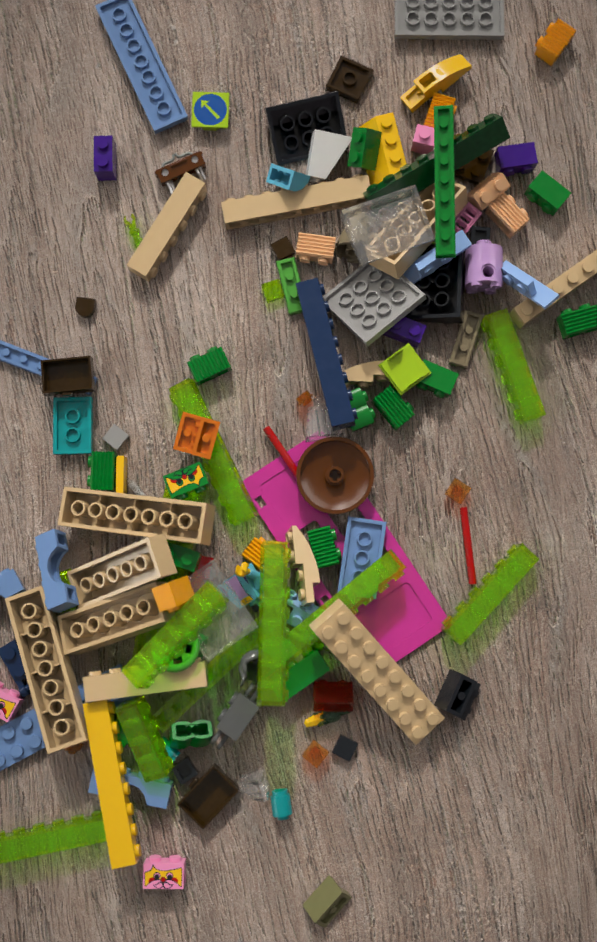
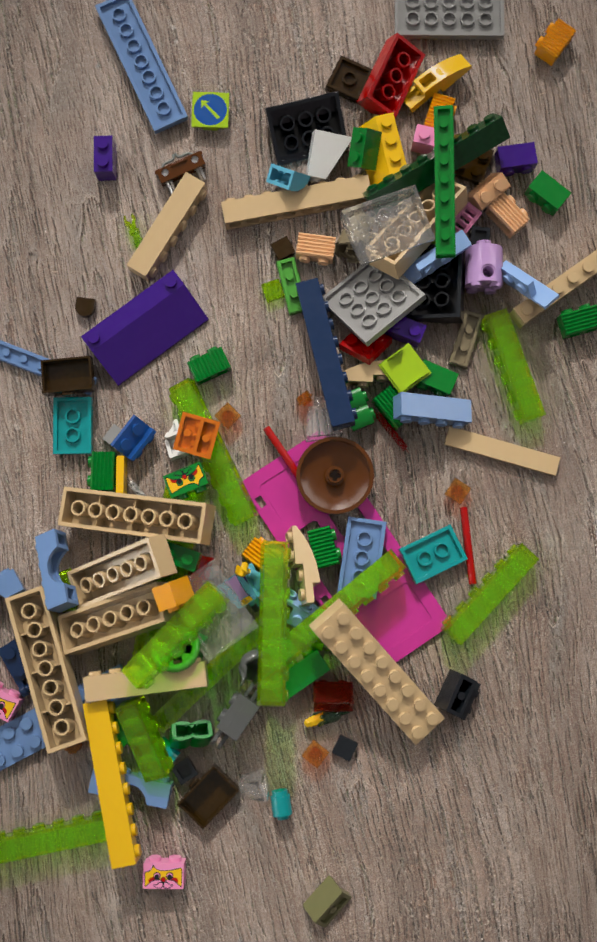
(133, 438): none -> blue bracket
(145, 327): none -> dark purple slope
(170, 440): none -> white slope
(227, 415): none -> clear orange plate
(355, 347): none -> red plate
(391, 76): none -> red slope
(394, 431): none -> red piece
(432, 409): none -> medium blue brick
(432, 554): none -> teal plate
(502, 451): none -> tan tile

